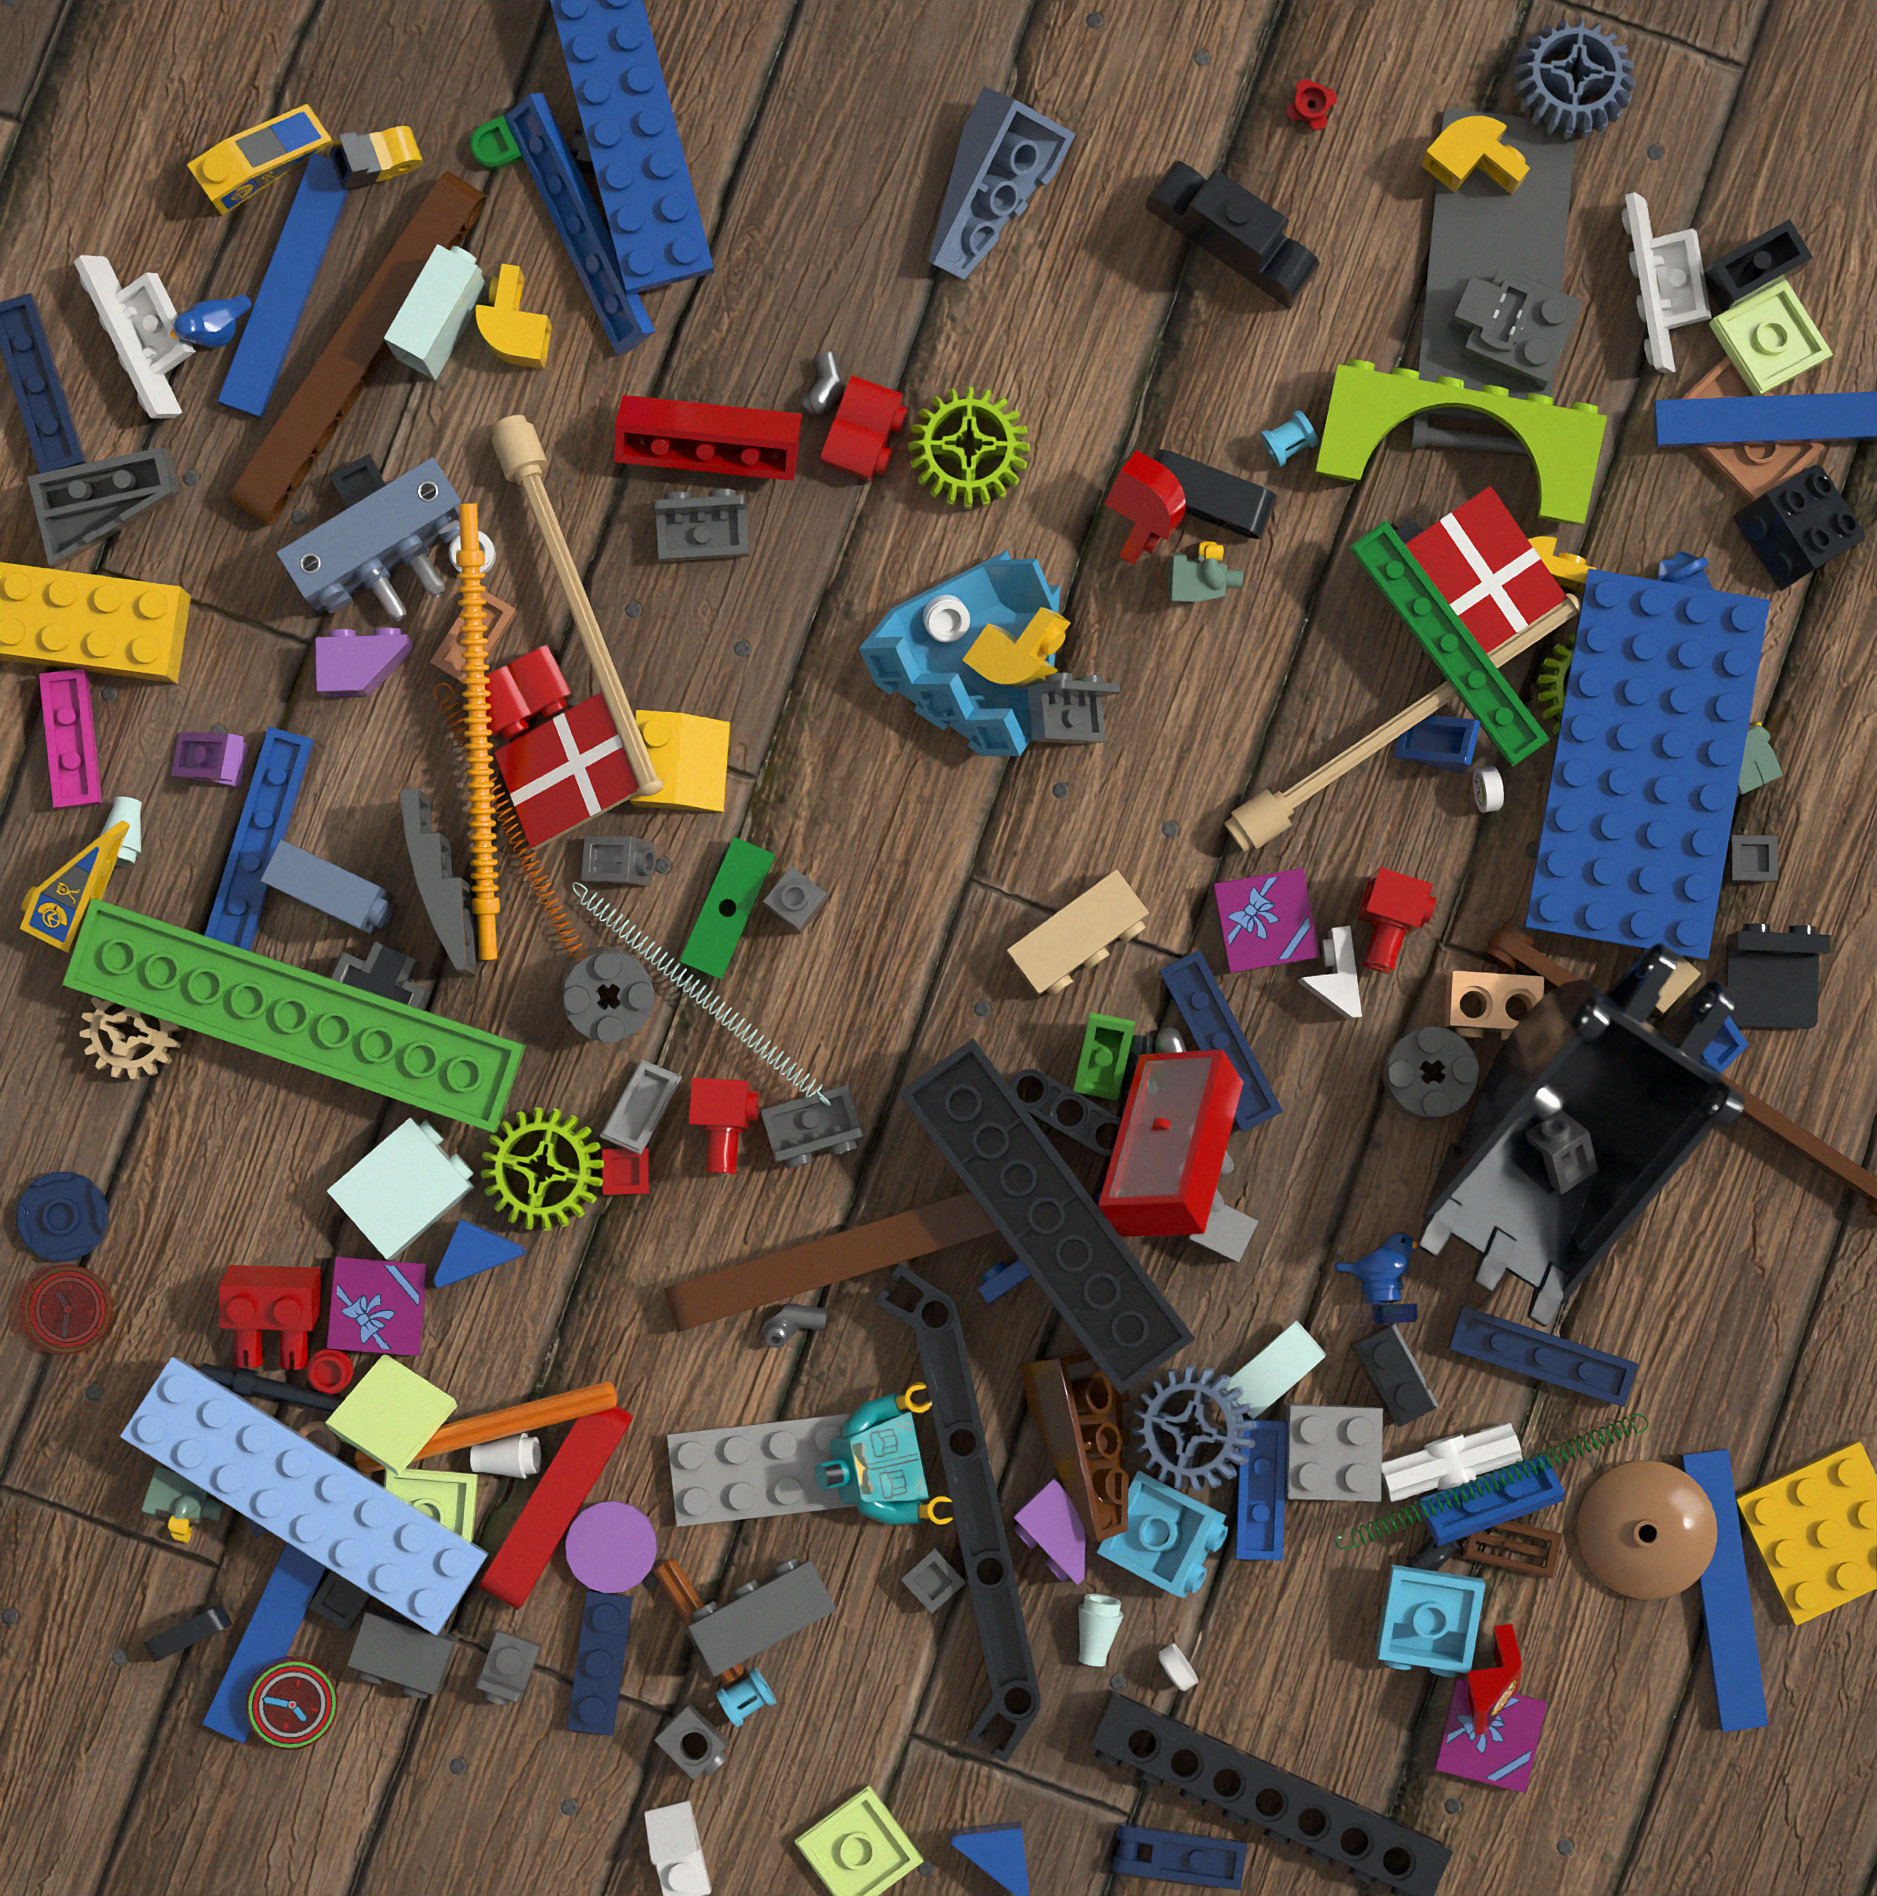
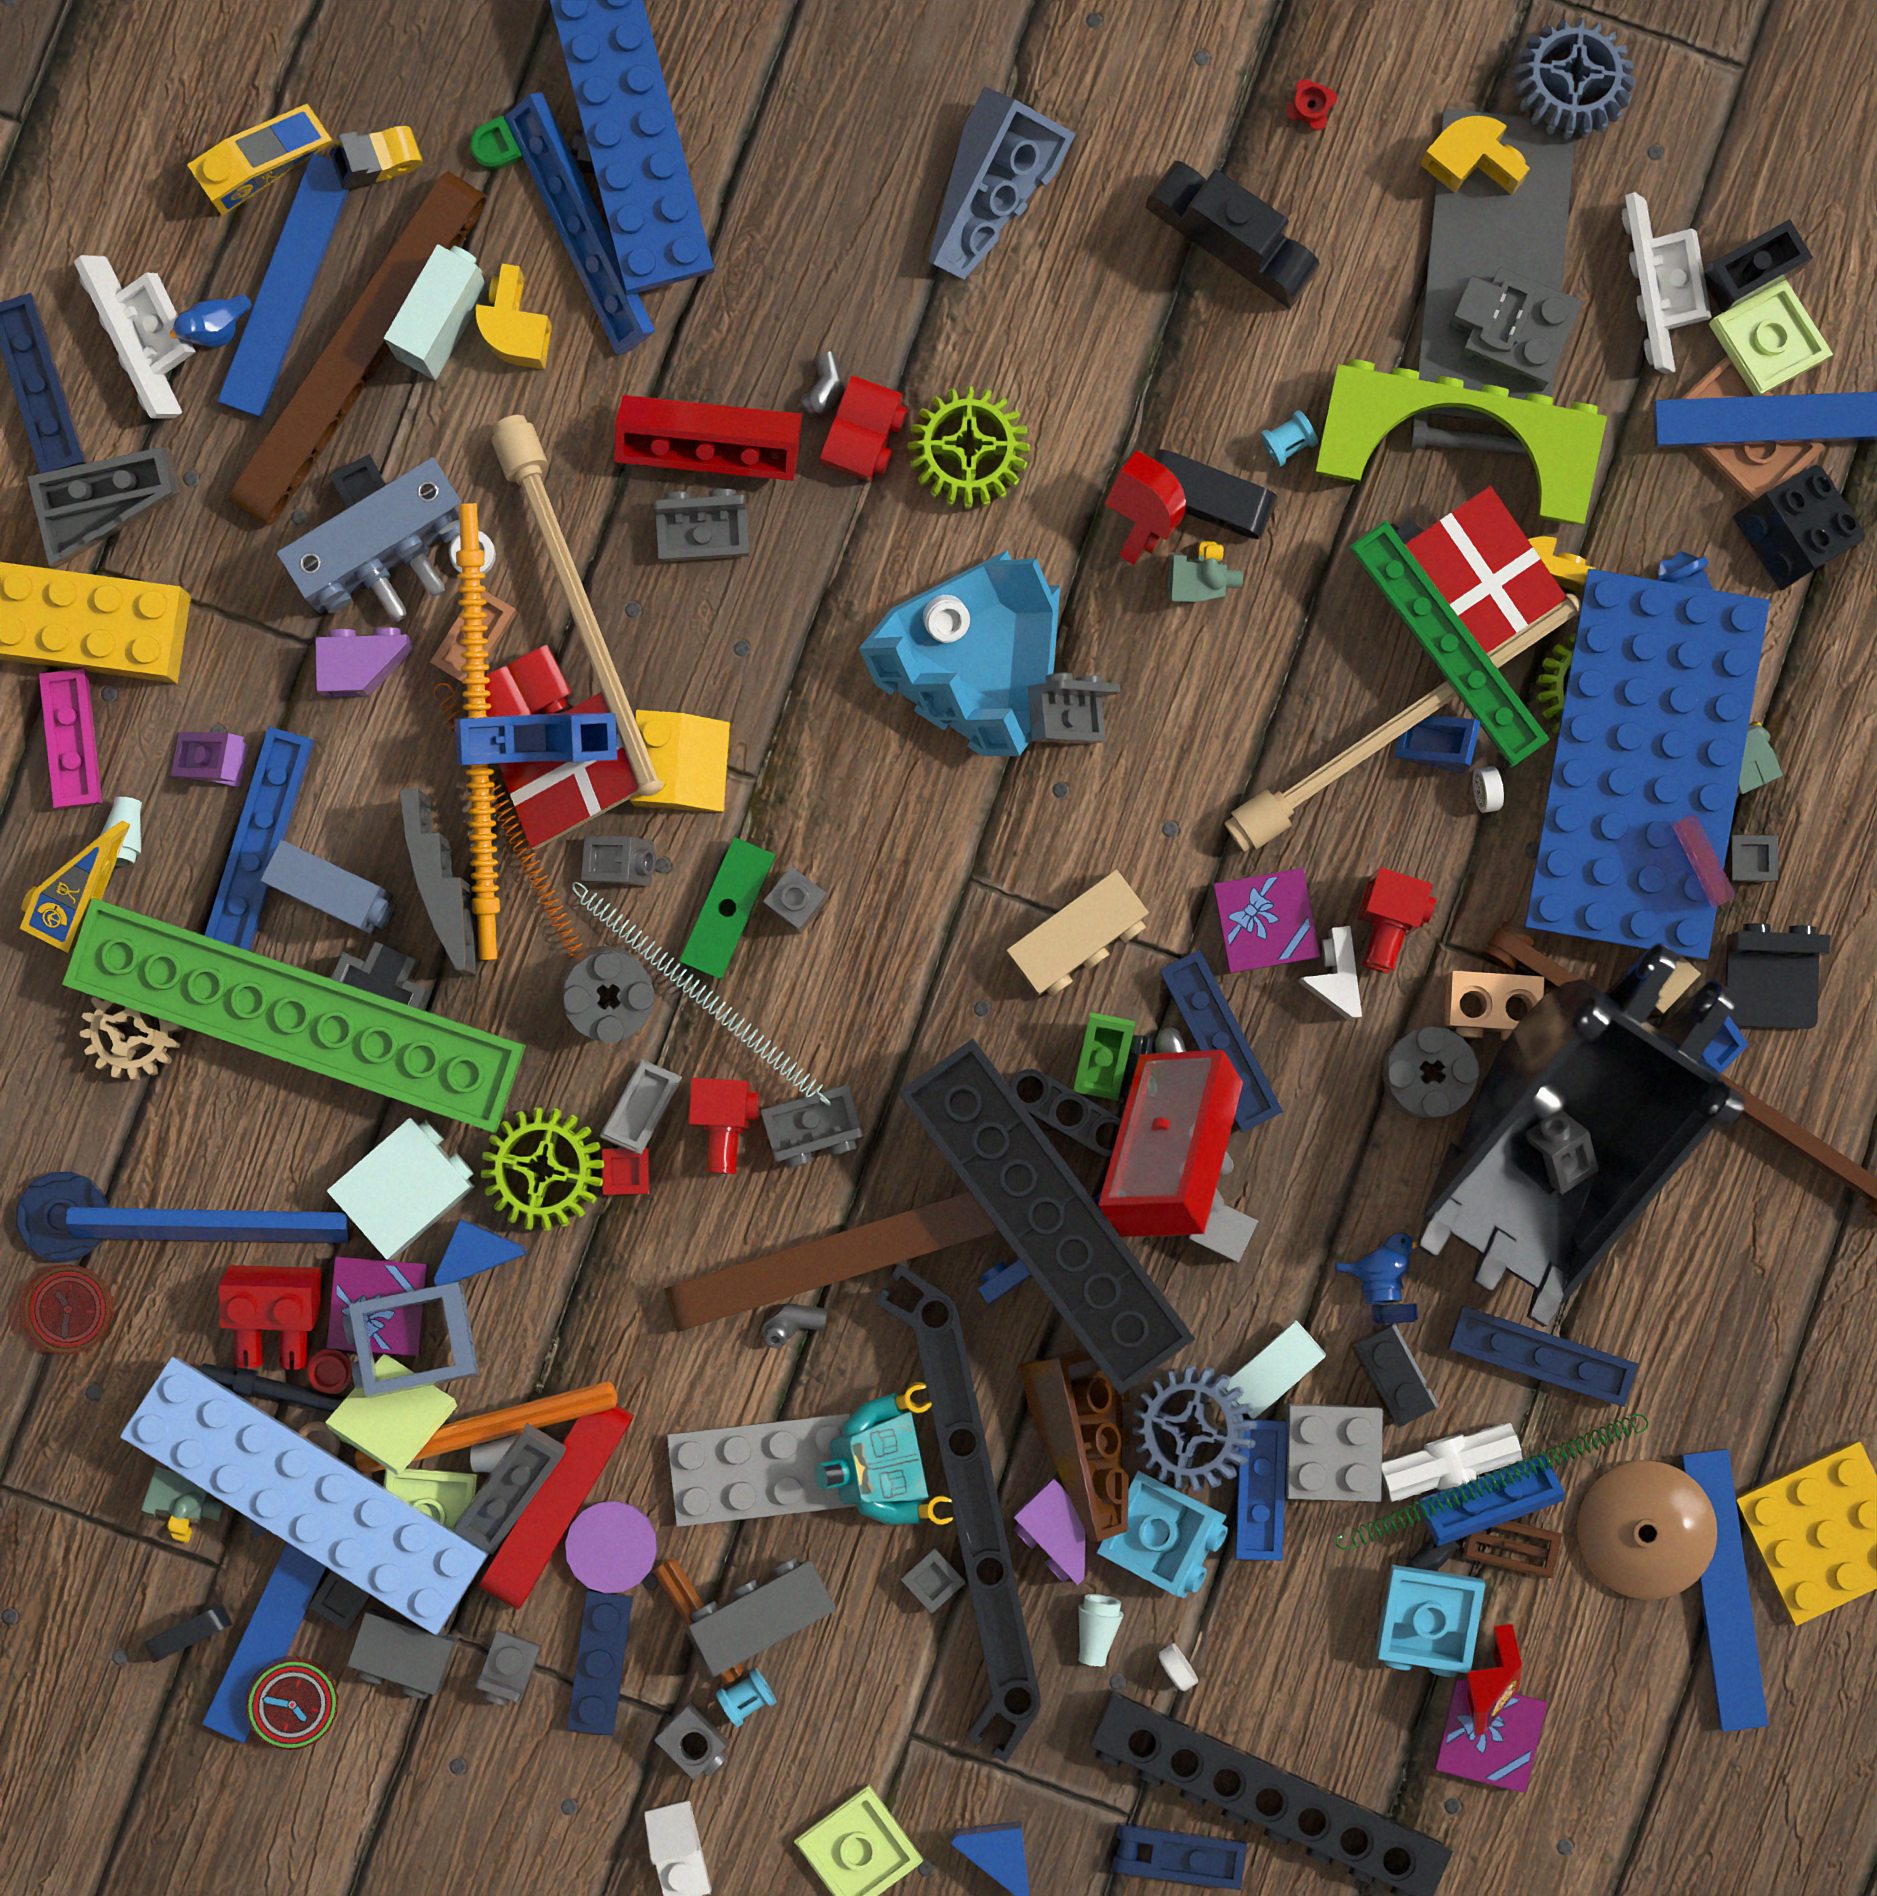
(208, 1225): none -> blue tile
(459, 1333): none -> sand blue window
(509, 1488): none -> dark grey plate
(536, 738): none -> blue arch
(1018, 661): yellow brick -> none
(1703, 860): none -> clear pink tile

